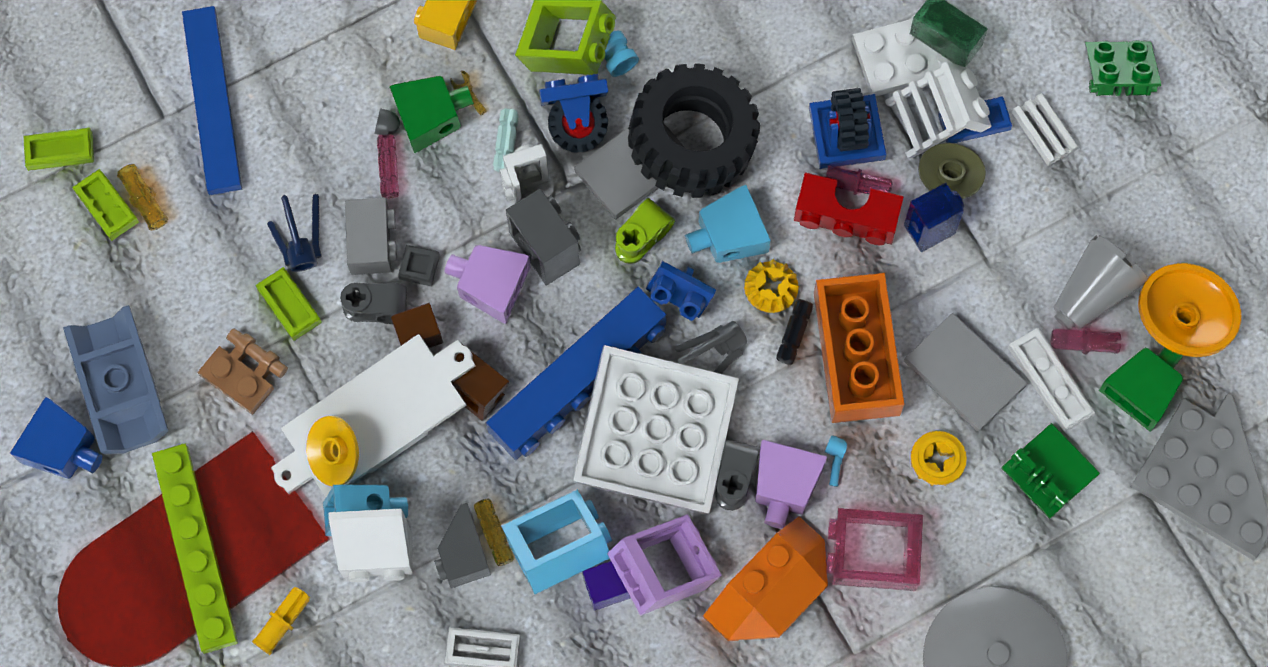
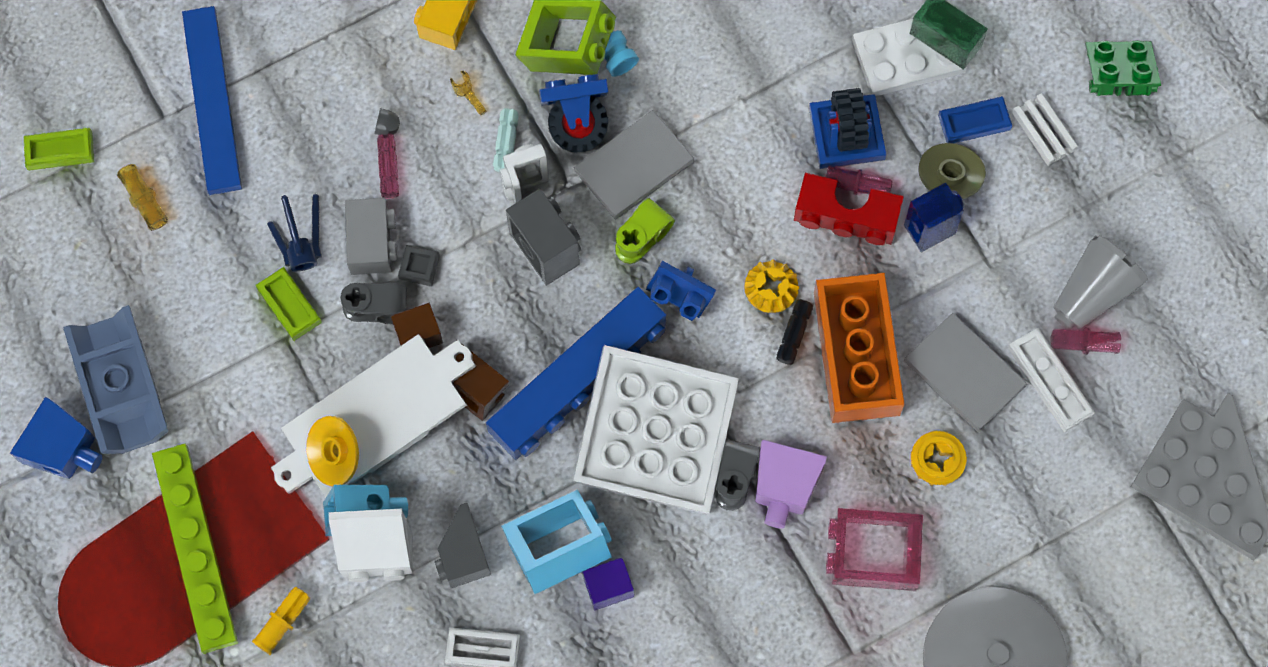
(105, 204): lime plate -> none
(237, 380): medium nougat plate -> none
(429, 109): green torso -> none
(490, 279): lavender torso -> none
(493, 532): clear yellow axle -> none
(639, 576): lavender window -> none
(701, 92): black tyre -> none
(725, 340): dark grey plant -> none
(730, 228): medium azure torso -> none
(772, 586): orange wedge -> none
(836, 448): medium azure hand -> none
(956, 99): white plate -> none
(1050, 470): green hinge -> none
(1145, 385): green torso -> none
(1197, 298): light orange dish -> none

